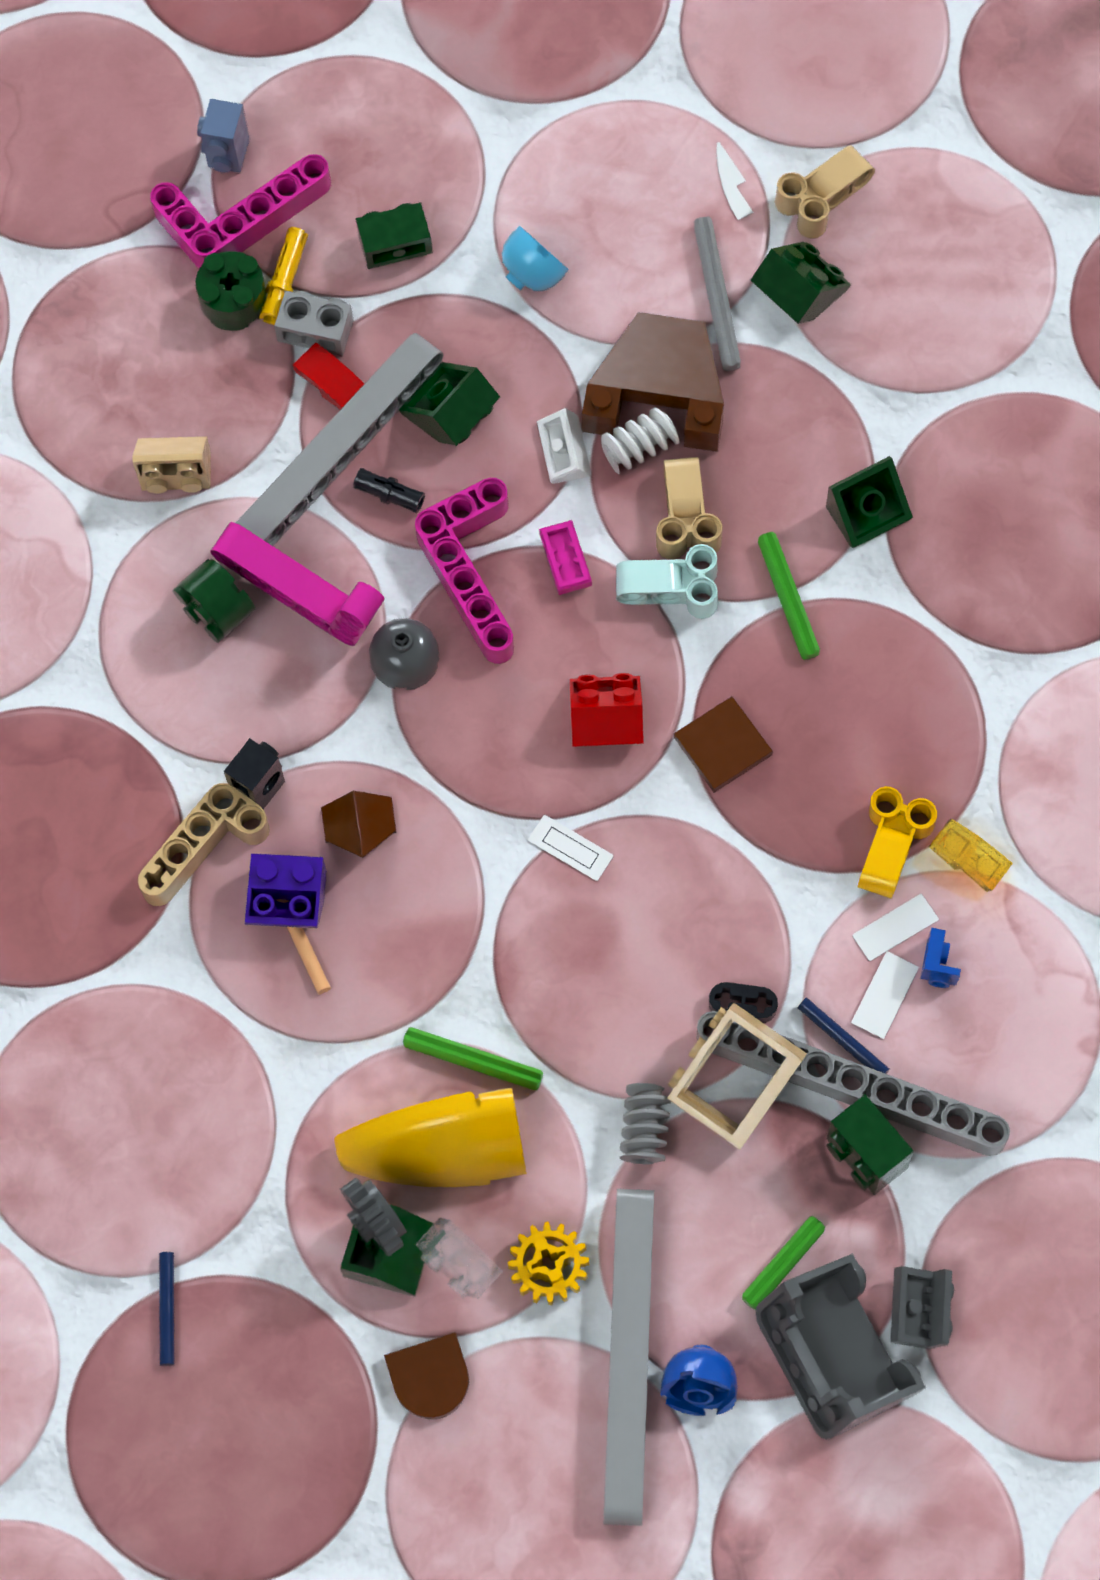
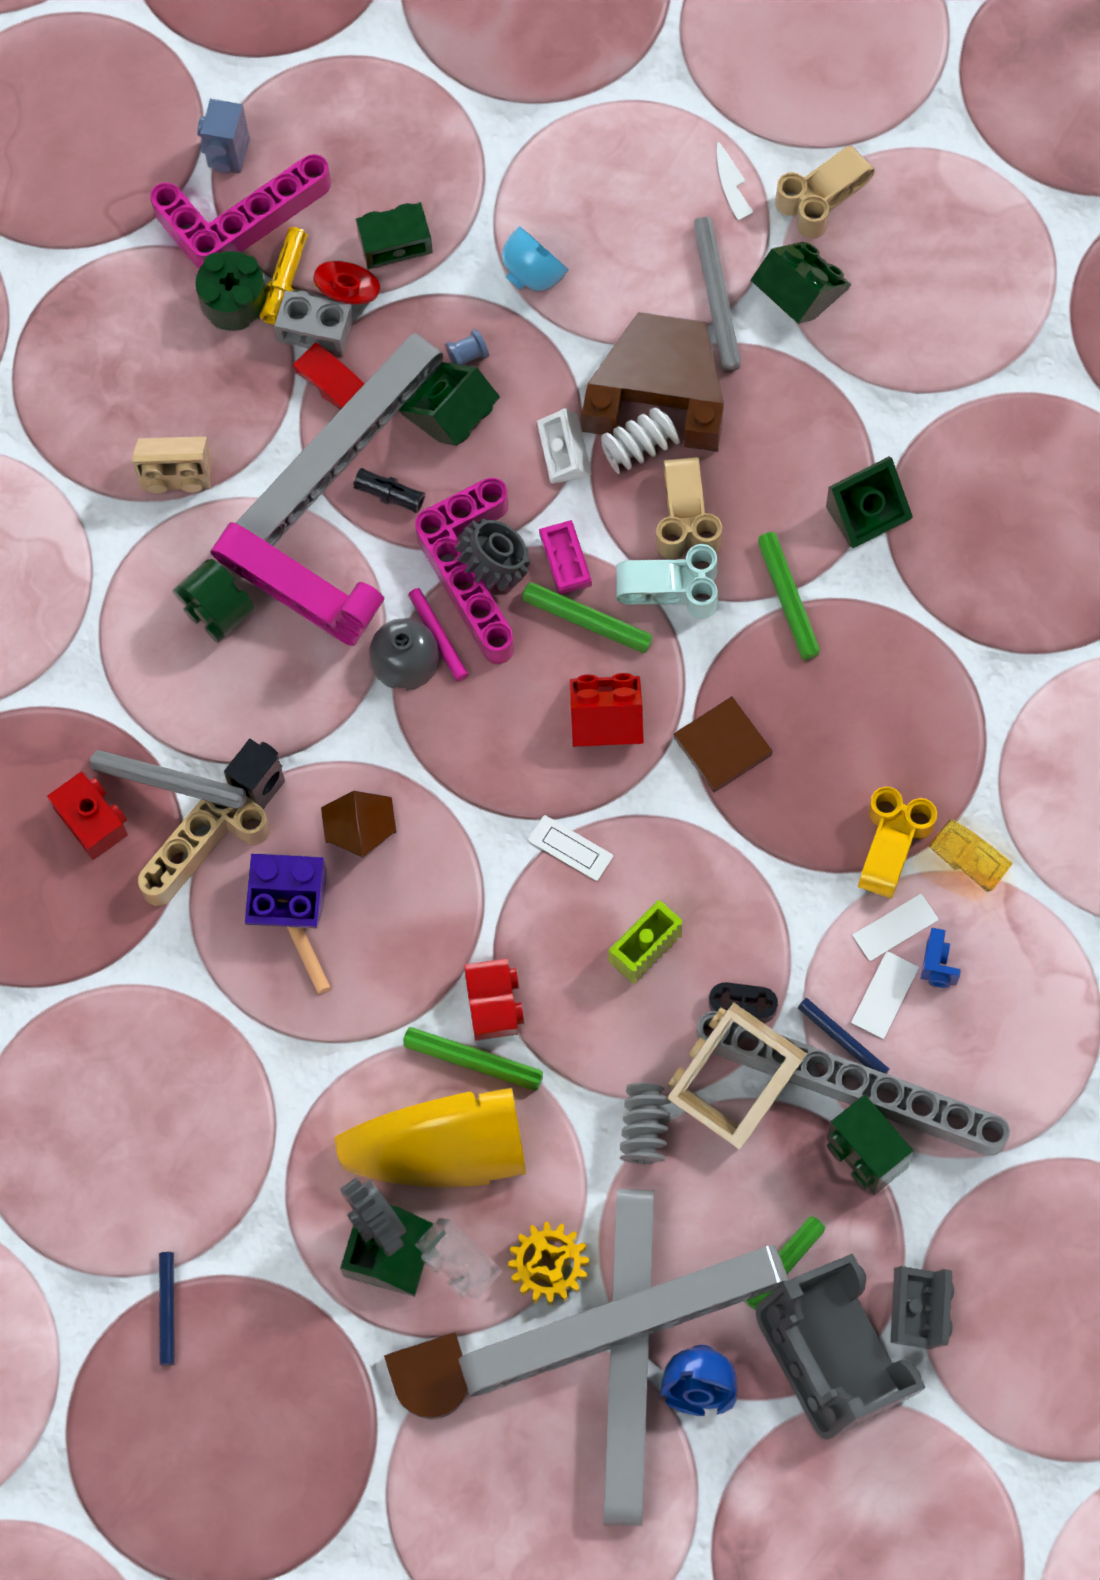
(88, 815): none -> red brick
(168, 779): none -> light grey axle
(346, 282): none -> red dish
(444, 645): none -> dark pink bar
(467, 349): none -> sand blue bush
(492, 999): none -> red brick
(493, 553): none -> dark grey gear
(587, 617): none -> bright green axle
(622, 1321): none -> light grey beam
(645, 941): none -> lime brick

